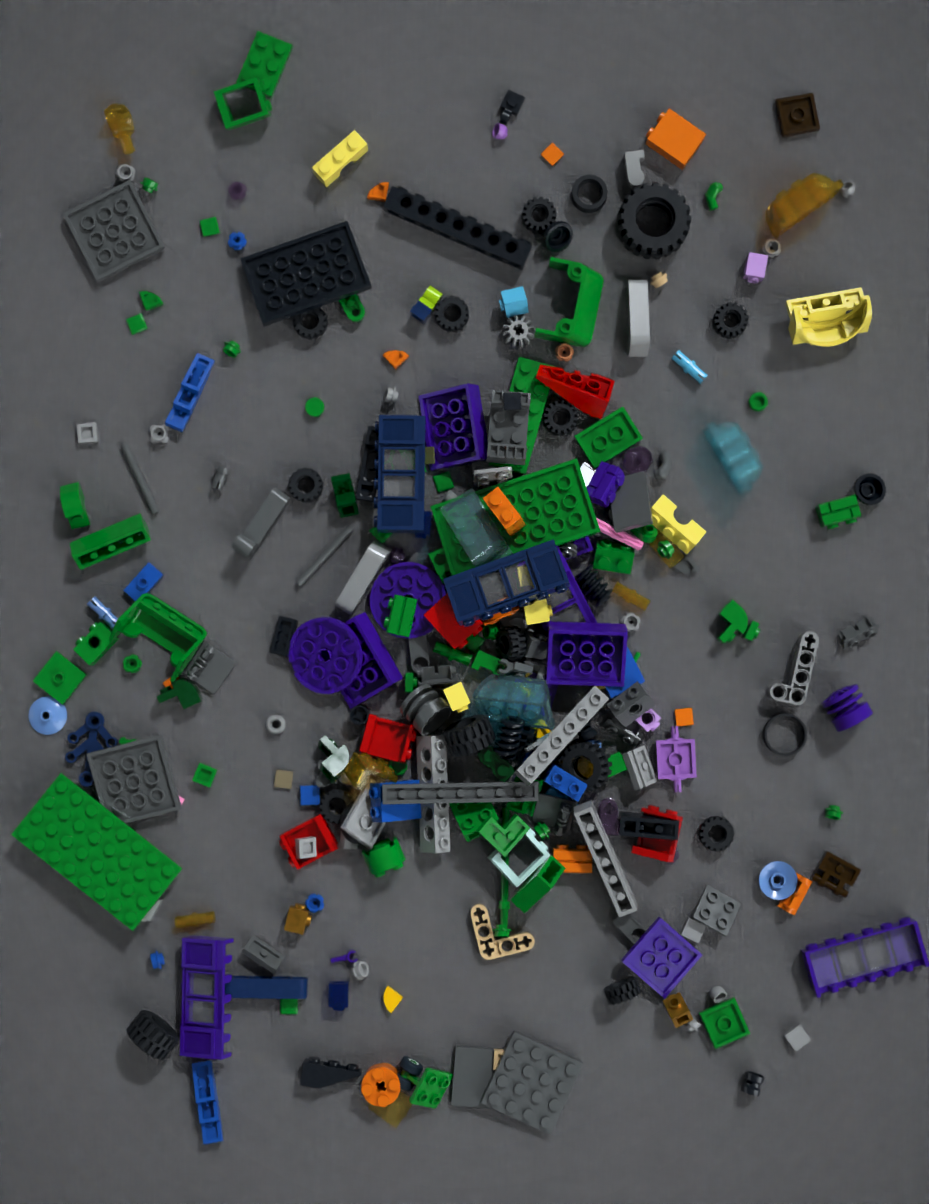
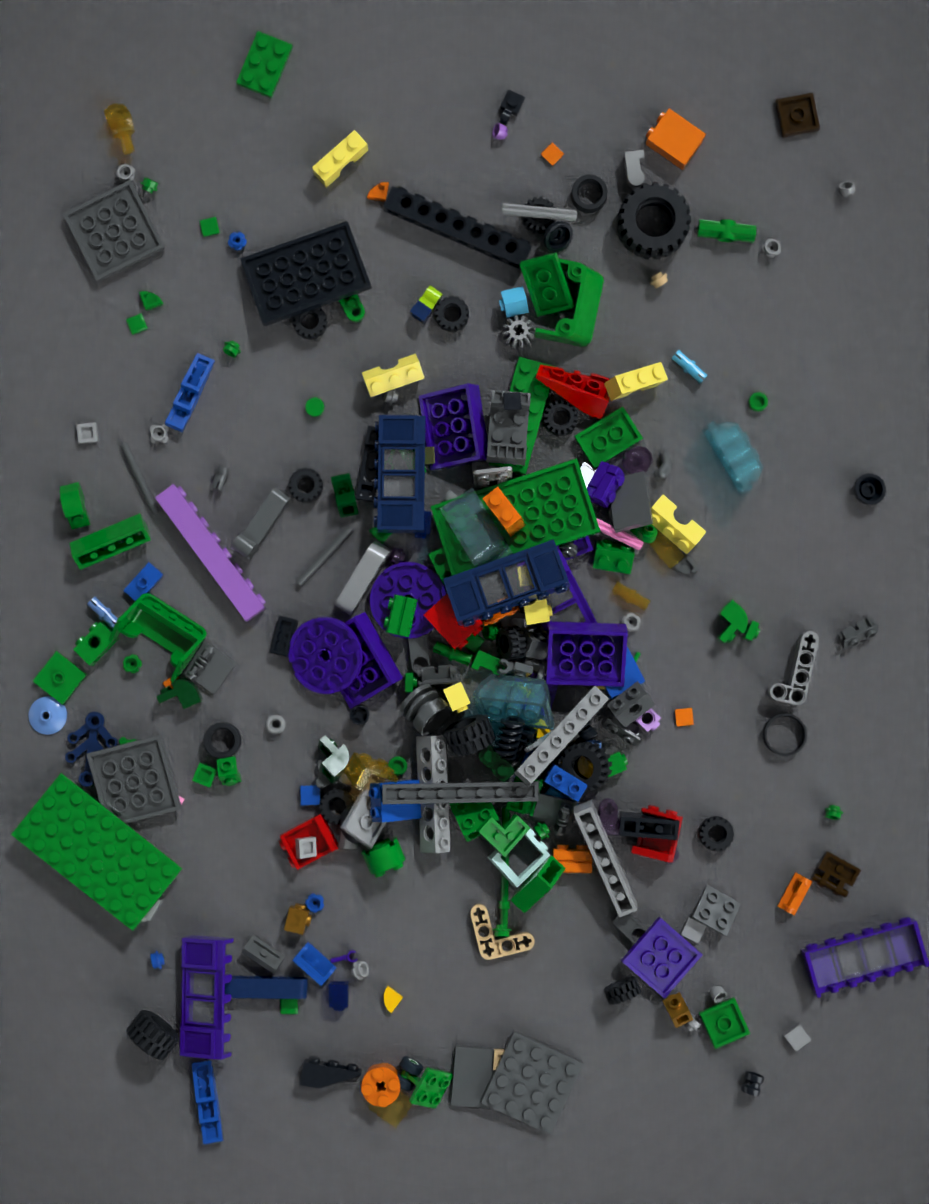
(195, 919): clear yellow pin -> none
(209, 747): none -> black tyre
(210, 552): none -> medium lavender brick
(224, 108): green window -> none
(228, 771): none -> green bracket
(232, 190): clear purple plate -> none
(283, 779): dark tan piece -> none
(314, 963): none -> blue hinge
(388, 739): red panel -> none
(395, 357): orange tile -> none
(405, 372): none -> light yellow arch
(443, 481): green piece -> none
(539, 212): none -> light grey axle
(546, 284): none -> green plate
(564, 347): nougat plate -> none
(594, 585): black piece -> none
(631, 381): none -> light yellow arch
(638, 318): light grey beam -> none
(639, 767): light grey plate -> none
(665, 549): green plate -> none
(676, 758): medium lavender plate -> none
(711, 194): green arm -> none
(726, 230): none -> green piece
(739, 312): black tyre -> none
(755, 267): lavender brick -> none
(787, 883): medium blue dish -> none
(800, 201): clear yellow windscreen -> none
(826, 317): light yellow piece -> none
(838, 511): green brick -> none
(847, 708): dark purple wheel -> none

